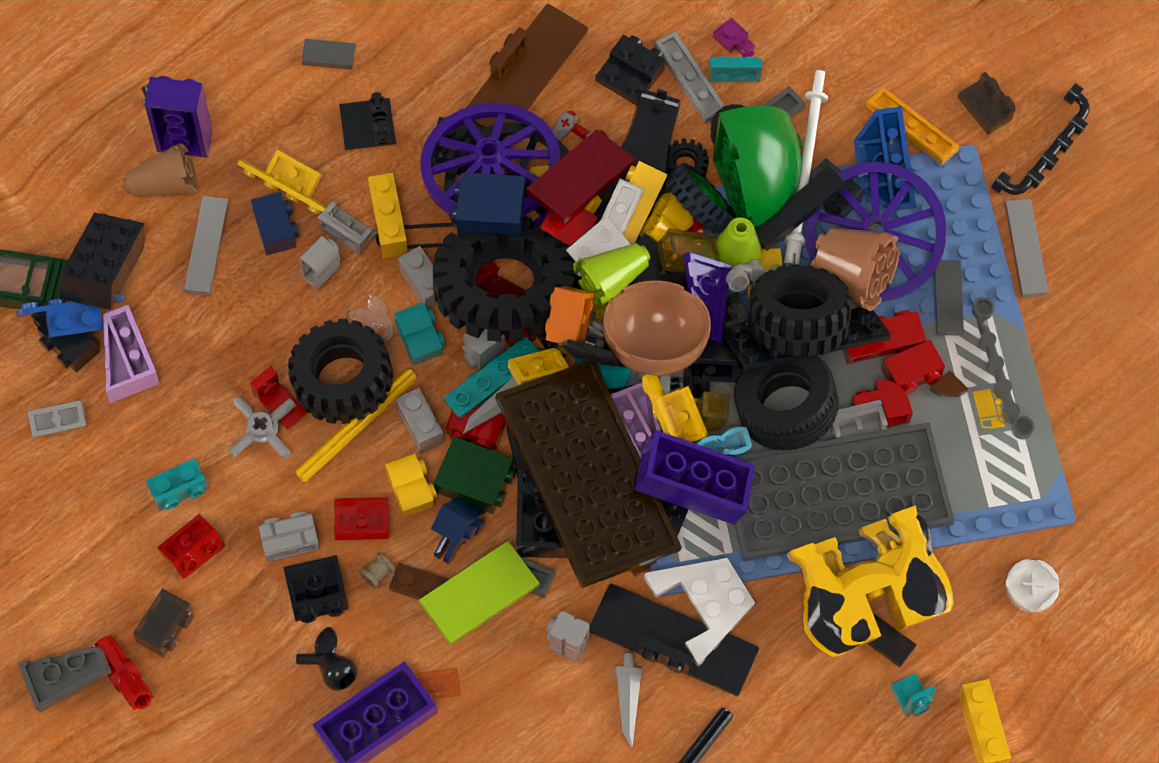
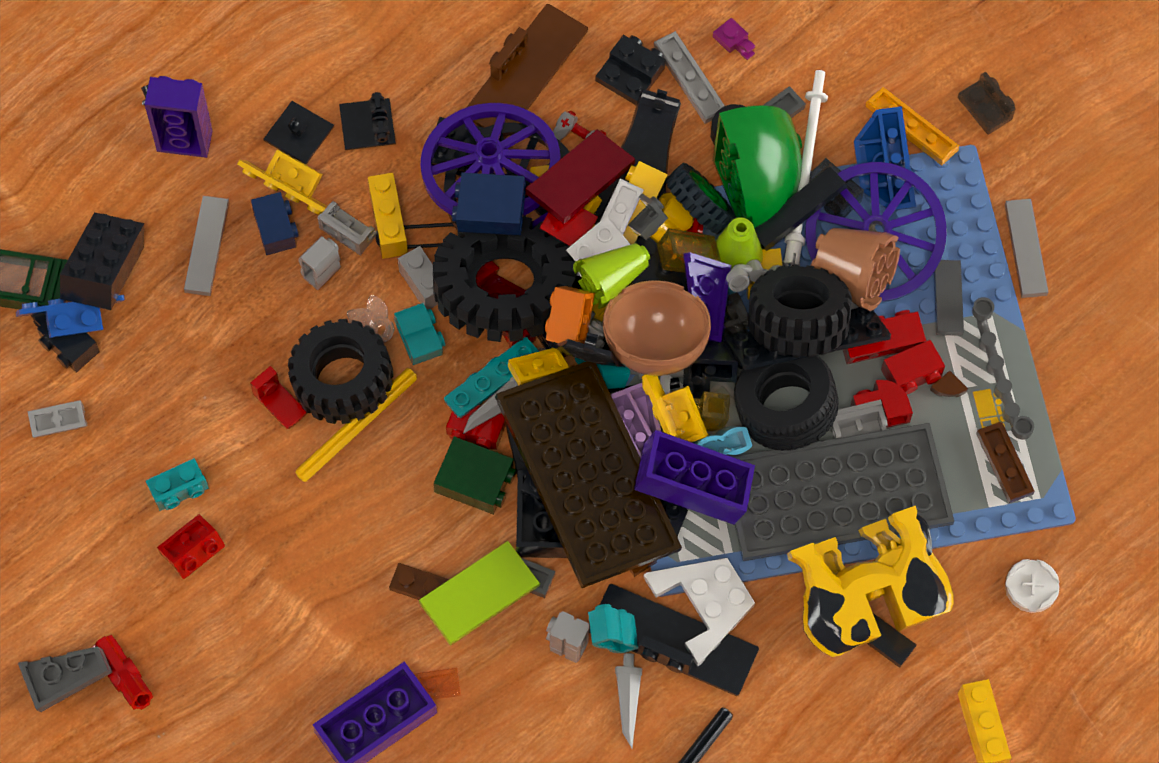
(126, 356): lavender wedge -> none
(163, 175): medium nougat cone -> none
(163, 623): clear smoke brick -> none
(258, 435): light grey bar -> none
(288, 536): light grey brick -> none
(298, 132): none -> black piece
(316, 589): black plate -> none
(328, 54): dark grey tile -> none
(336, 670): black piece -> none
(361, 518): red bracket -> none
(377, 570): dark tan bush -> none
(410, 485): yellow brick -> none
(419, 421): light grey brick -> none
(457, 524): dark blue brick -> none
(480, 351): light grey brick -> none
(613, 629): none -> teal brick
(649, 219): none -> dark grey bracket
(688, 150): black tyre -> none
(735, 69): teal bracket -> none
(912, 695): teal bracket -> none
(1005, 462): none -> reddish brown plate
(1049, 158): black bar -> none

